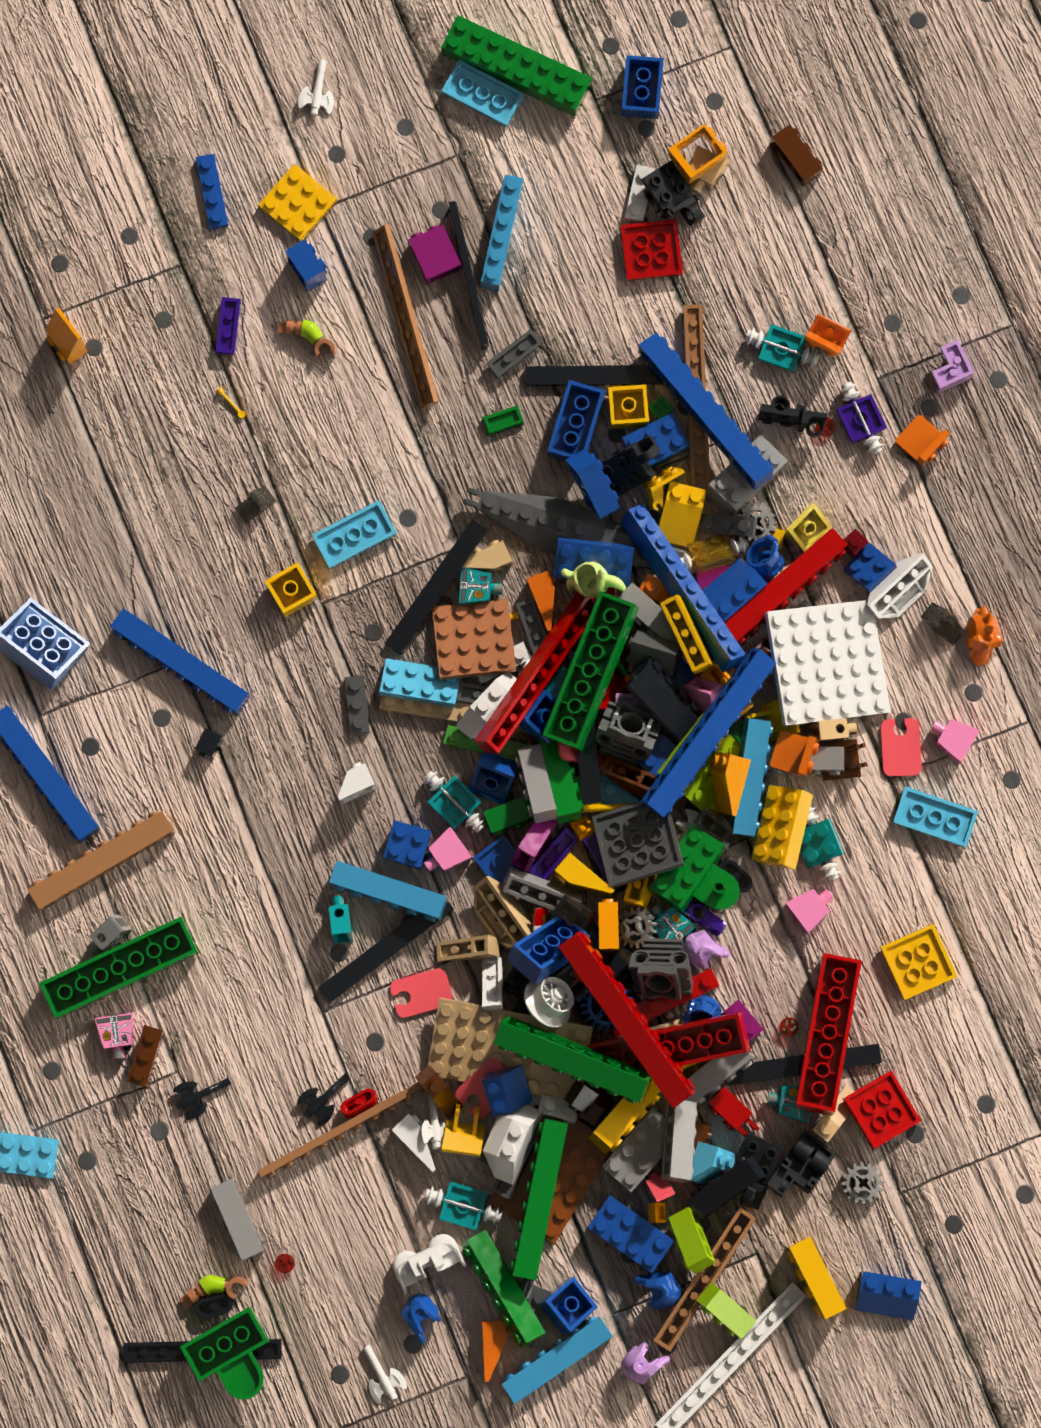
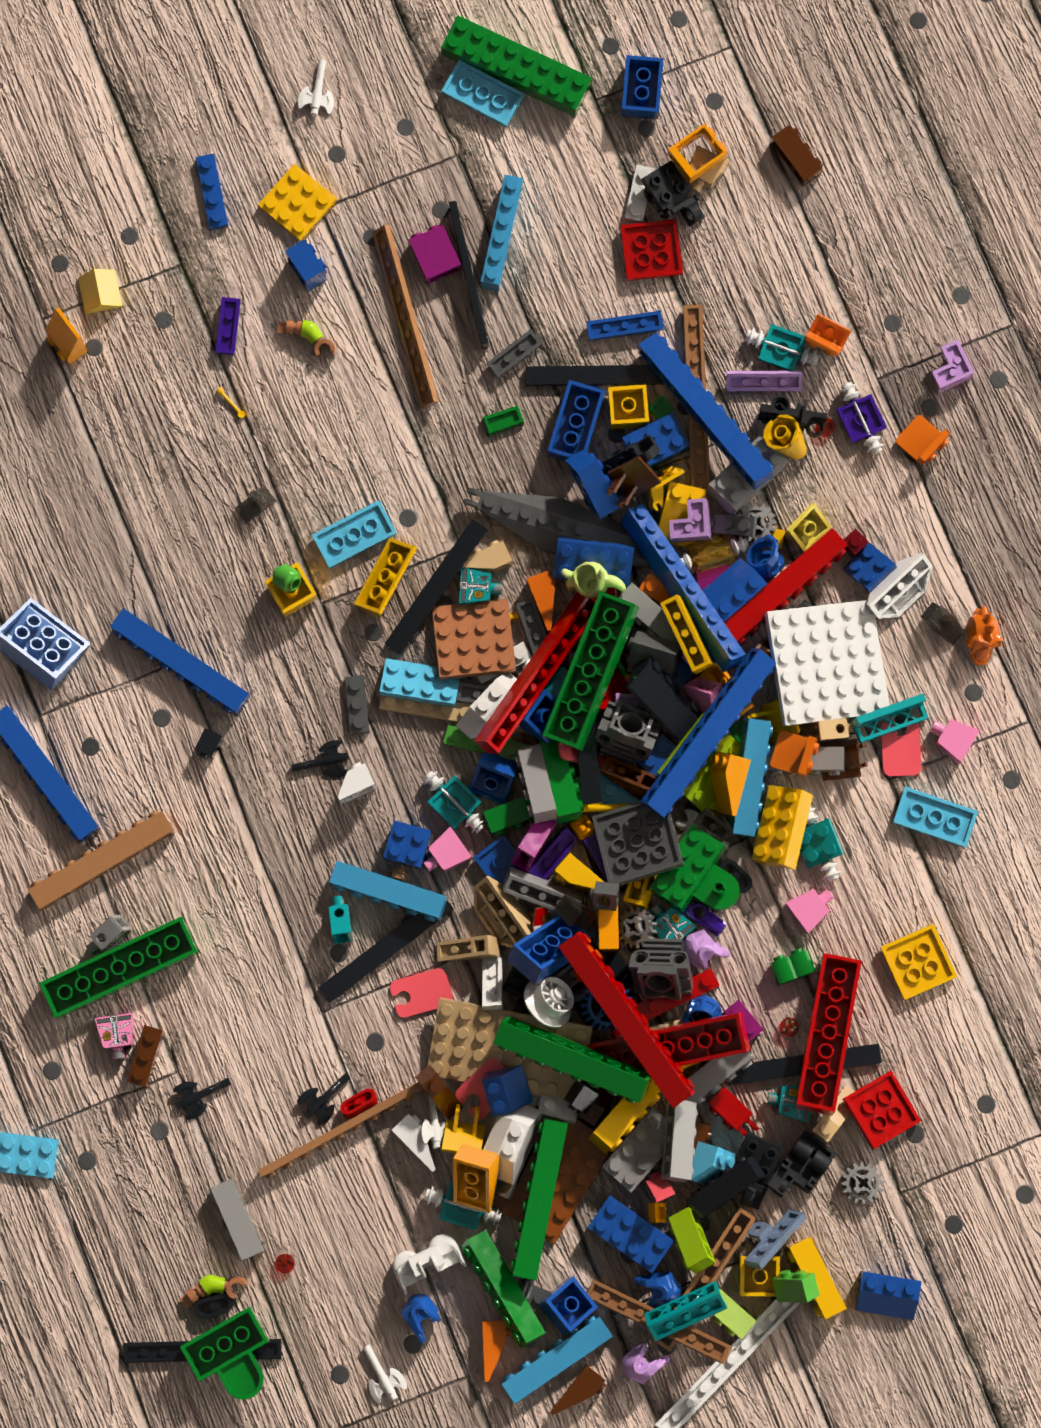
(99, 290): none -> light yellow slope
(286, 578): none -> bright green head
(332, 759): none -> black piece
(385, 577): none -> yellow slope
(399, 874): none -> medium nougat plate
(475, 1177): none -> light orange slope
(582, 1388): none -> reddish brown slope
(605, 896): none -> dark grey brick
(624, 325): none -> blue plate
(633, 477): none -> reddish brown plate
(635, 1311): none -> medium nougat tile
(687, 1312): none -> teal fence
(696, 526): none -> lavender panel
(757, 1281): none -> yellow brick
(764, 380): none -> lavender plate
(772, 1239): none -> sand blue plate
(785, 437): none -> yellow cone
(792, 967): none -> green brick
(795, 1286): none -> bright green brick
(886, 712): none -> teal fence

